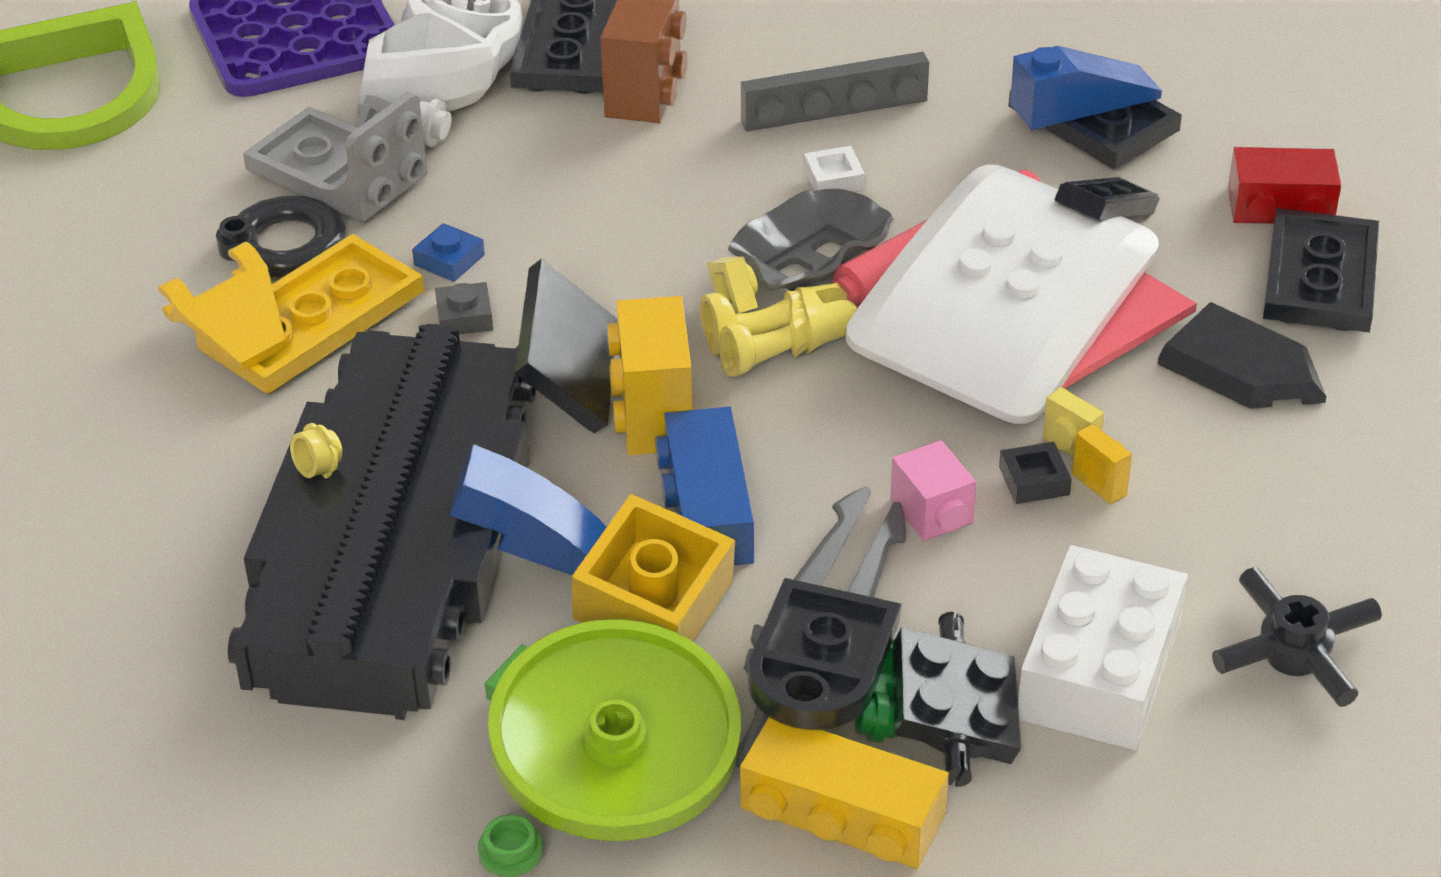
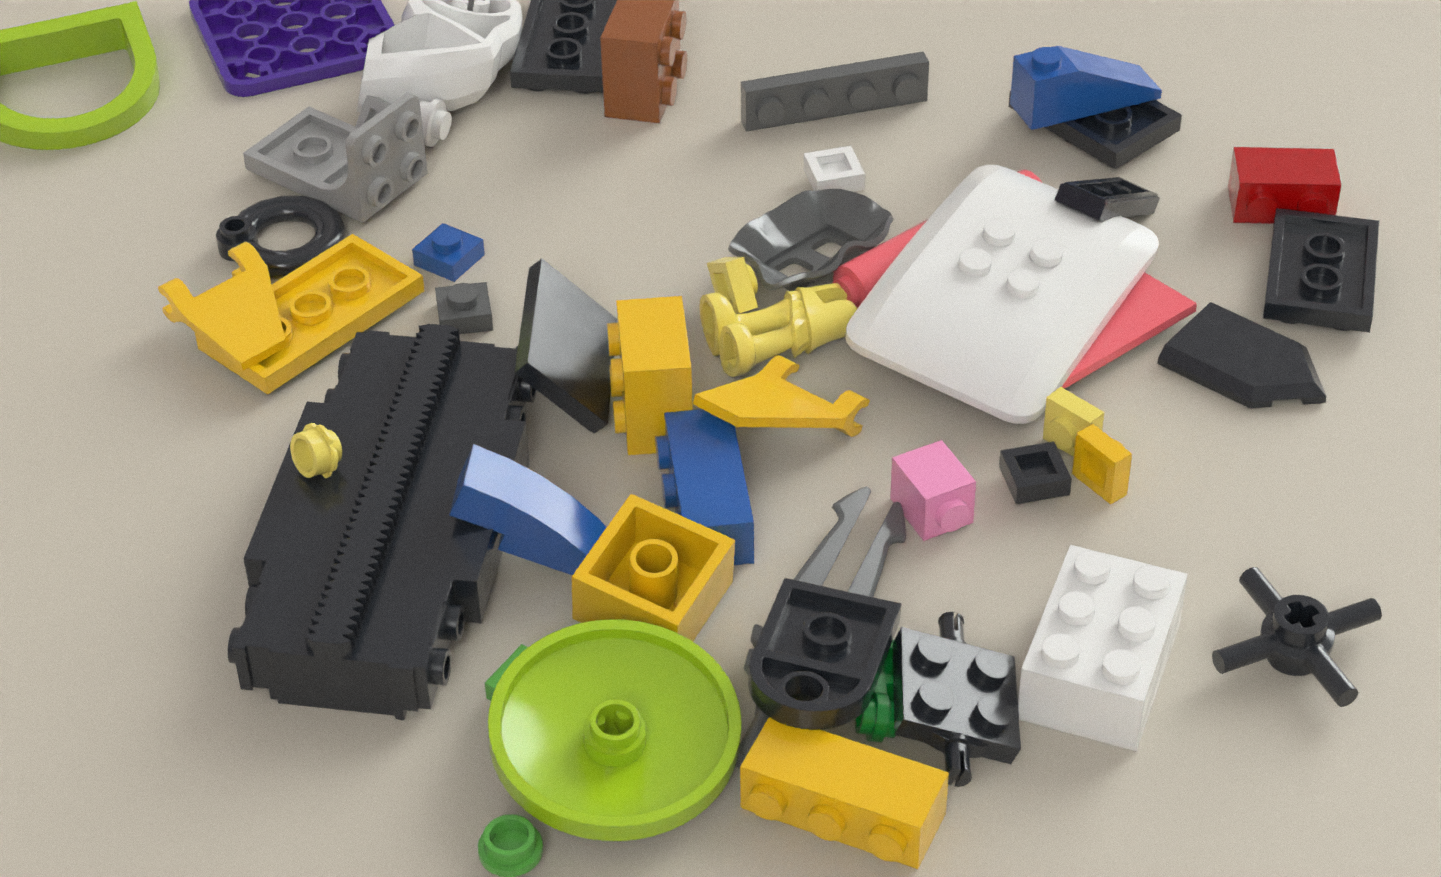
(776, 403): none -> yellow flag

